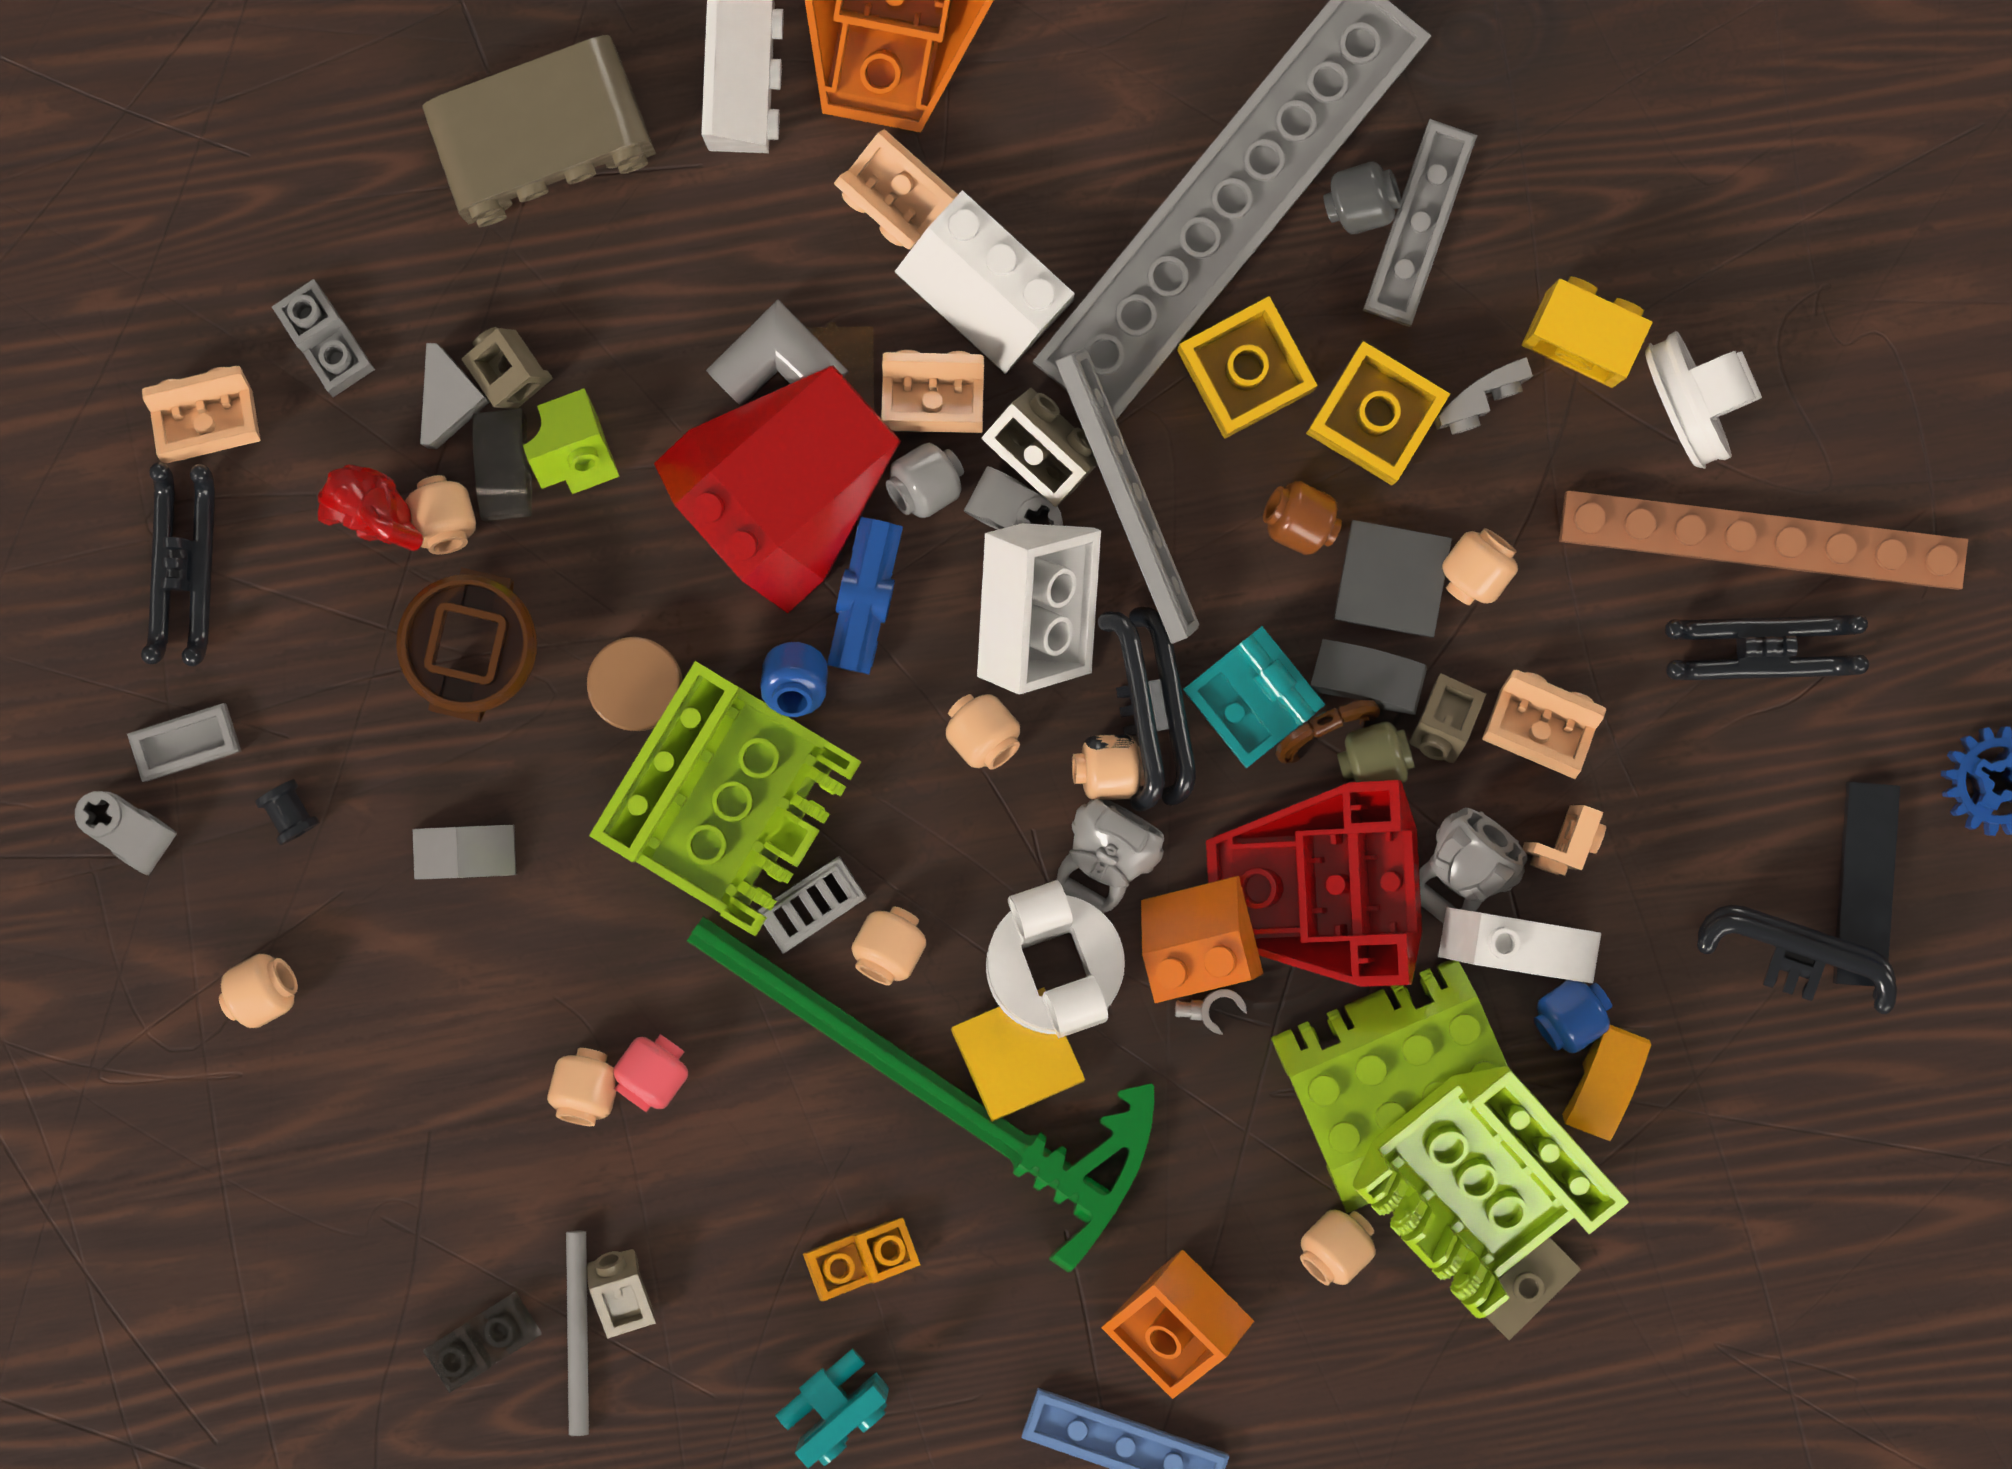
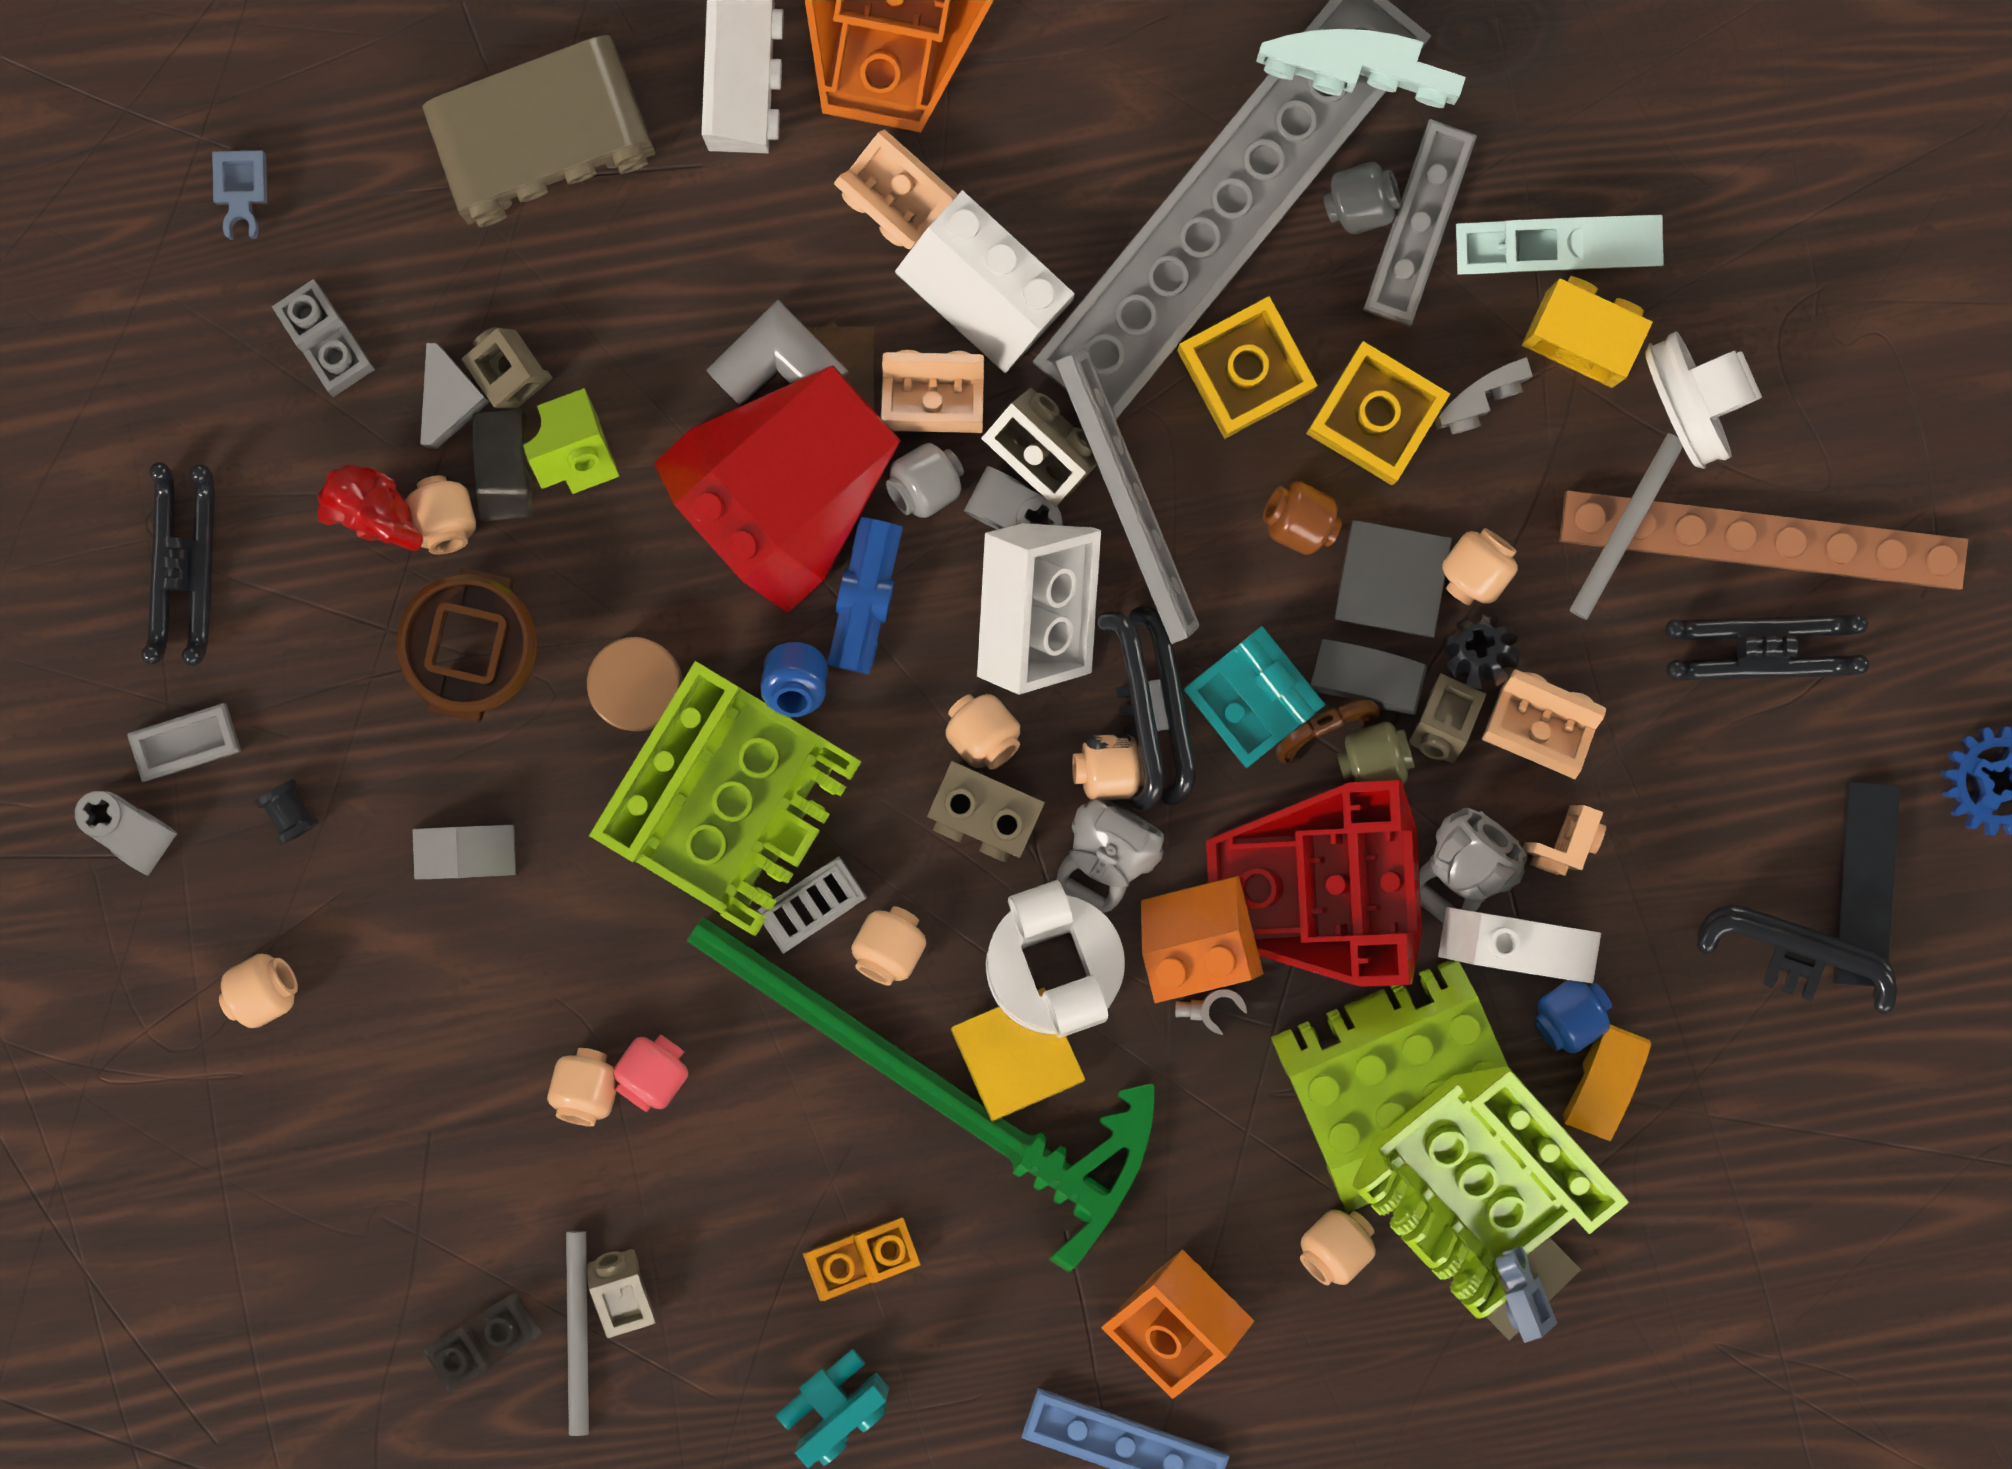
(202, 414): light nougat bracket -> none
(239, 182): none -> sand blue plate
(988, 803): none -> dark tan brick
(1339, 55): none -> light aqua slope
(1465, 651): none -> black piece
(1526, 1300): none -> sand blue plate
(1560, 244): none -> light aqua slope
(1627, 526): none -> light grey bar

